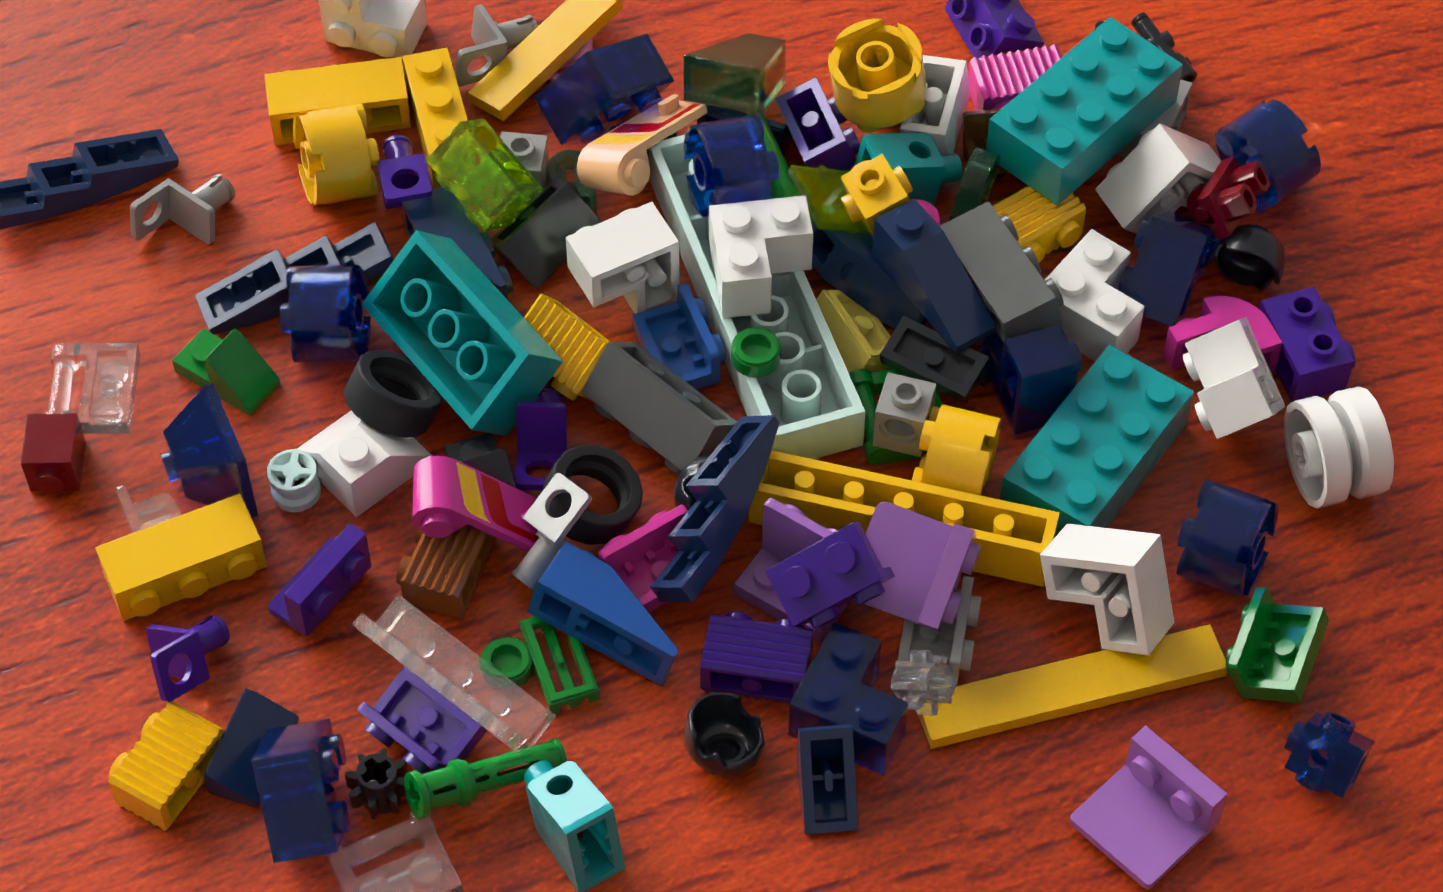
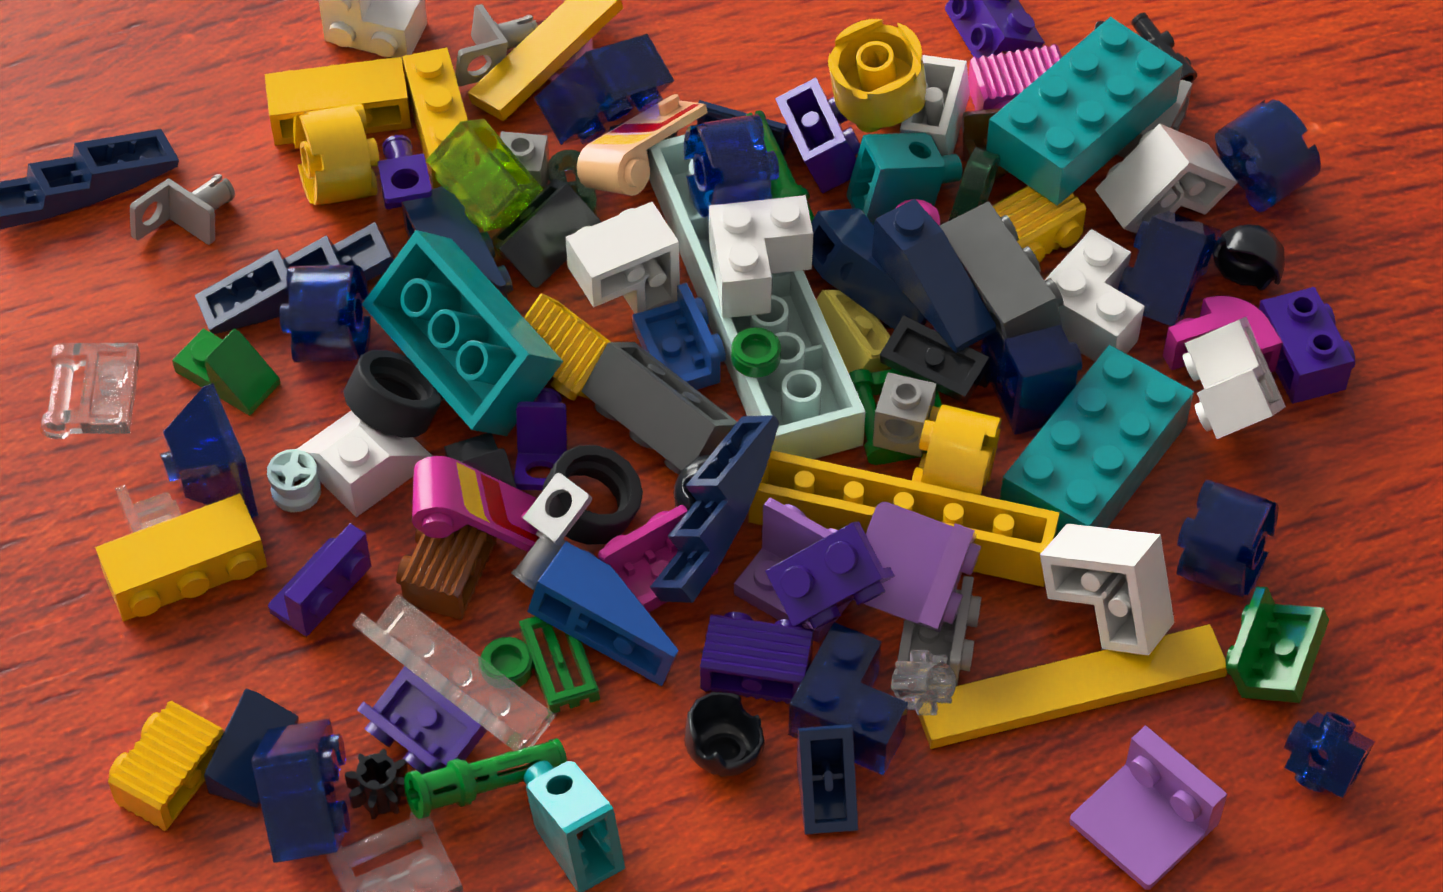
(53, 452): dark red brick -> none
(182, 654): dark purple bracket -> none
(736, 73): slope -> none
(823, 194): clear neon green piece -> none
(874, 190): yellow brick -> none
(1228, 195): dark red hips -> none
(1338, 447): white wheel -> none

